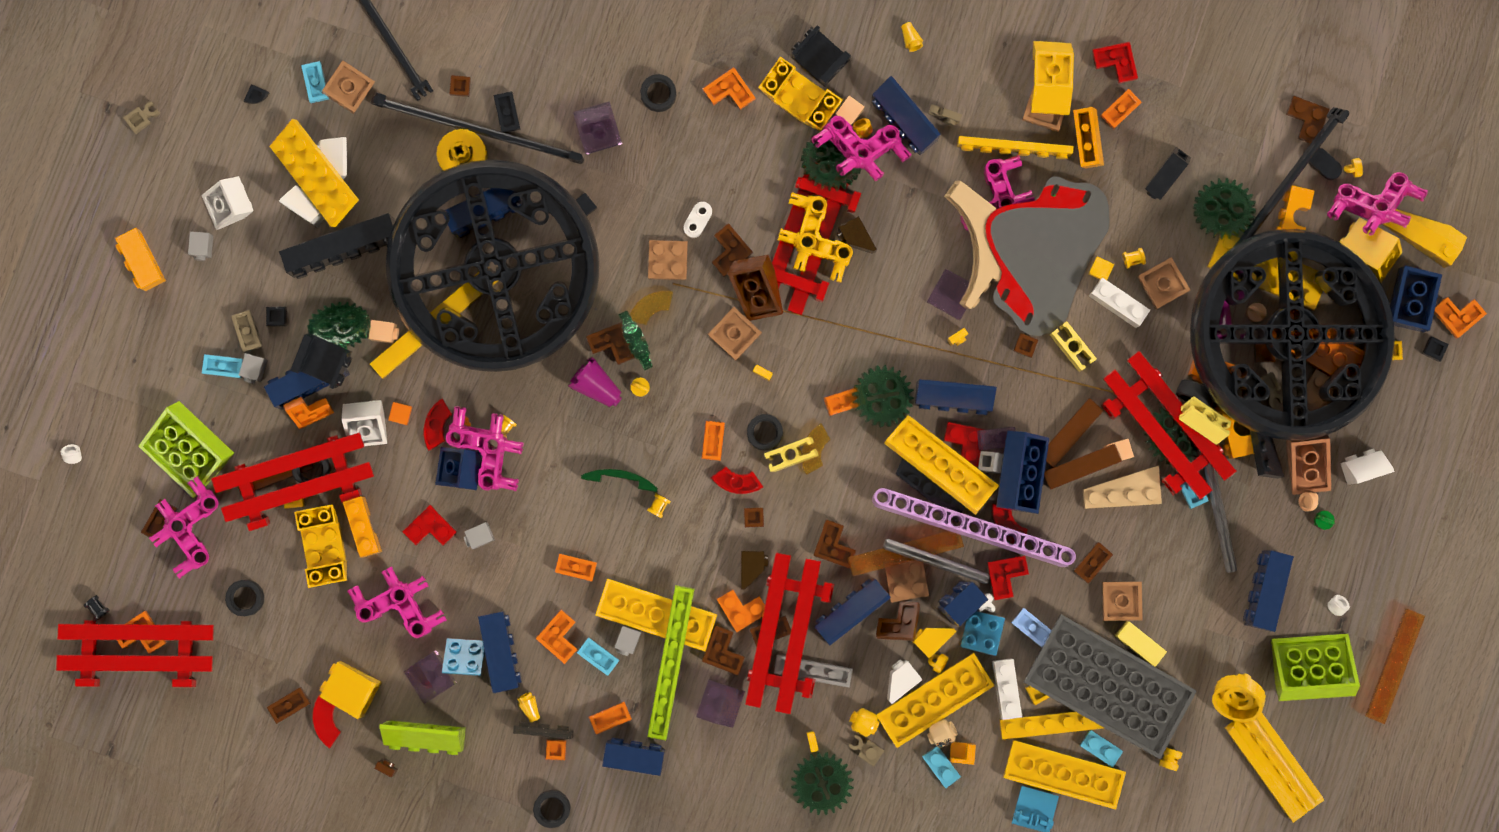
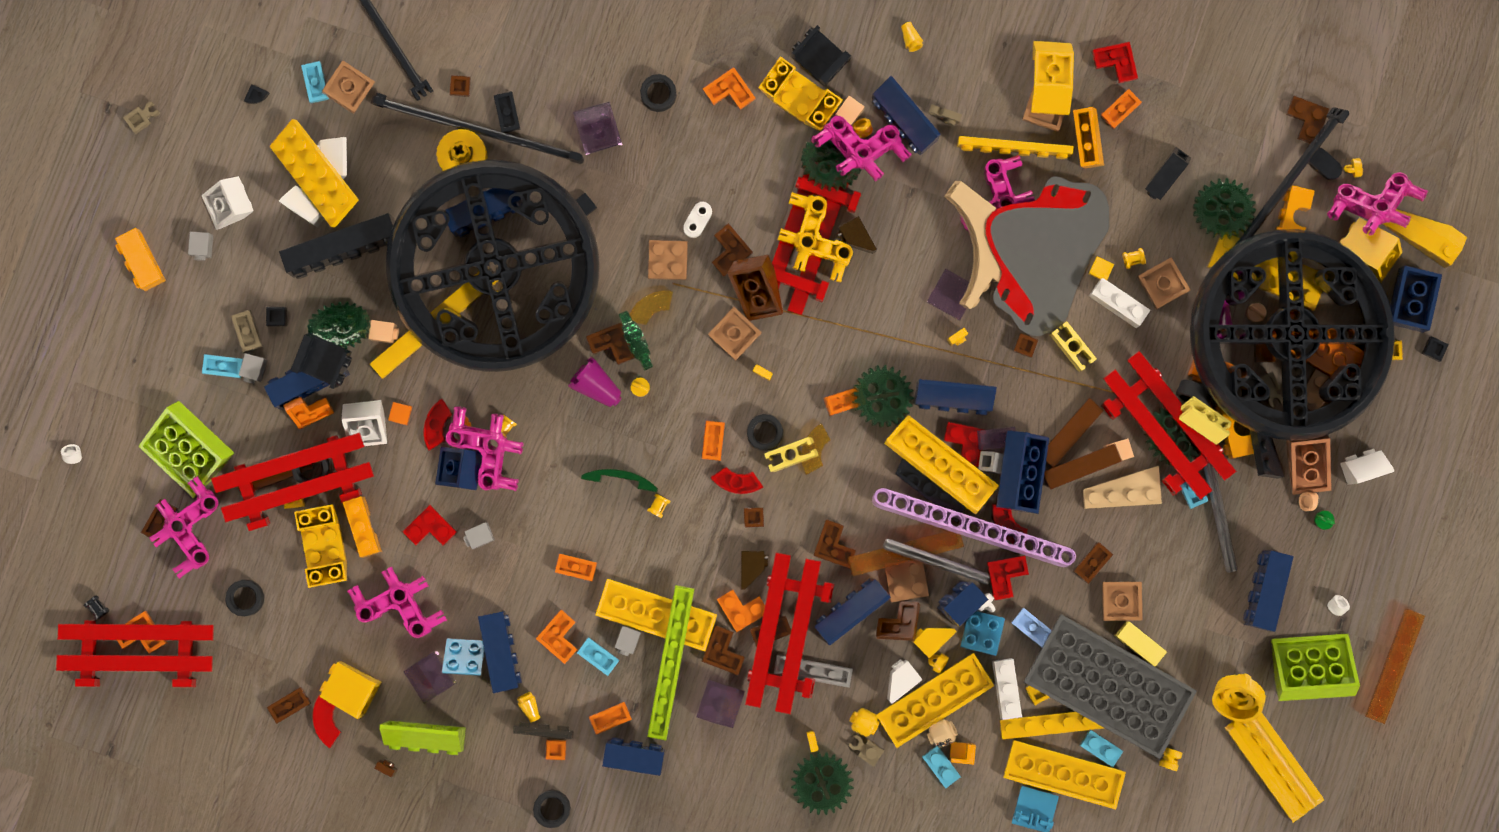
(1458, 320): orange plate -> none

